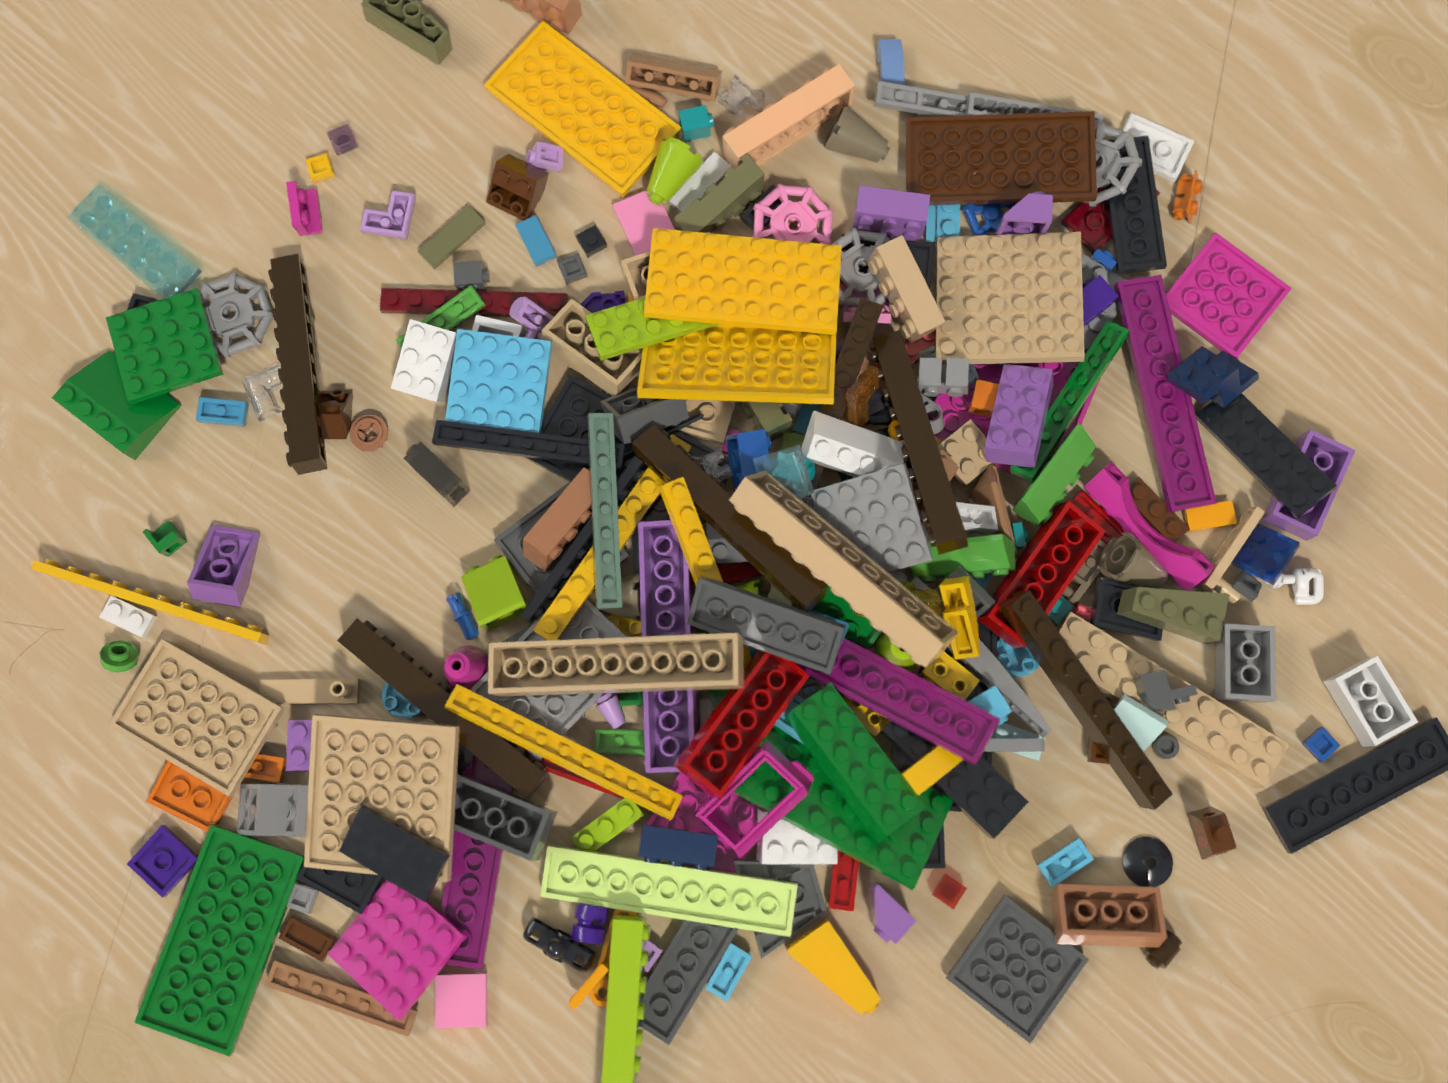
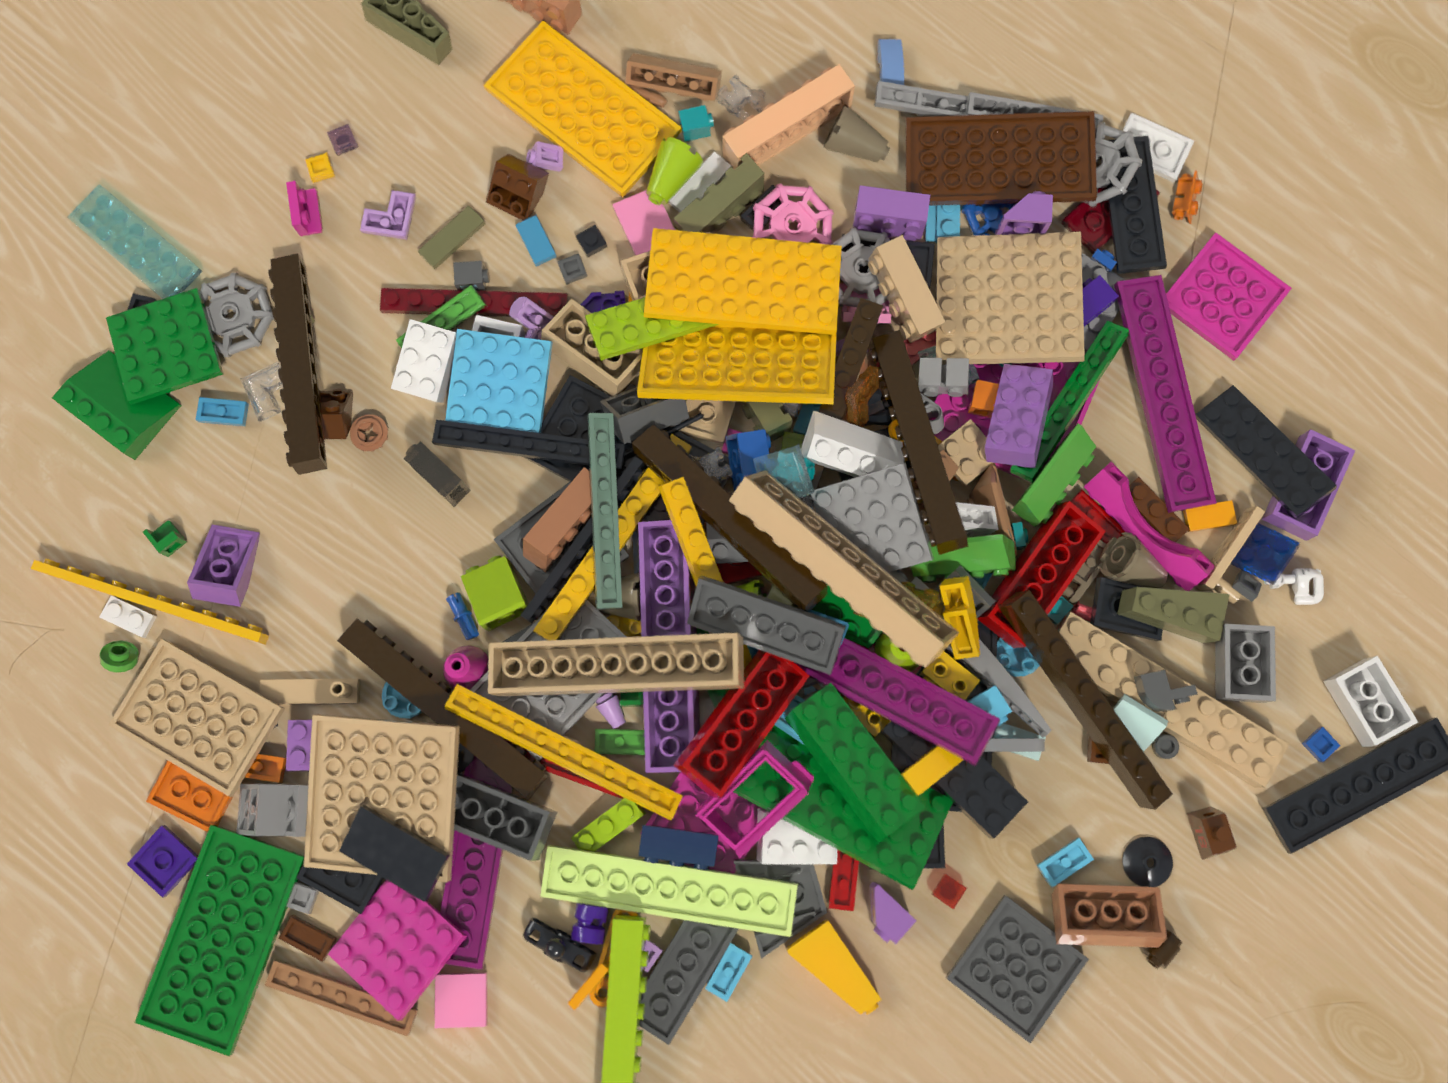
(1212, 377): dark blue bracket -> none

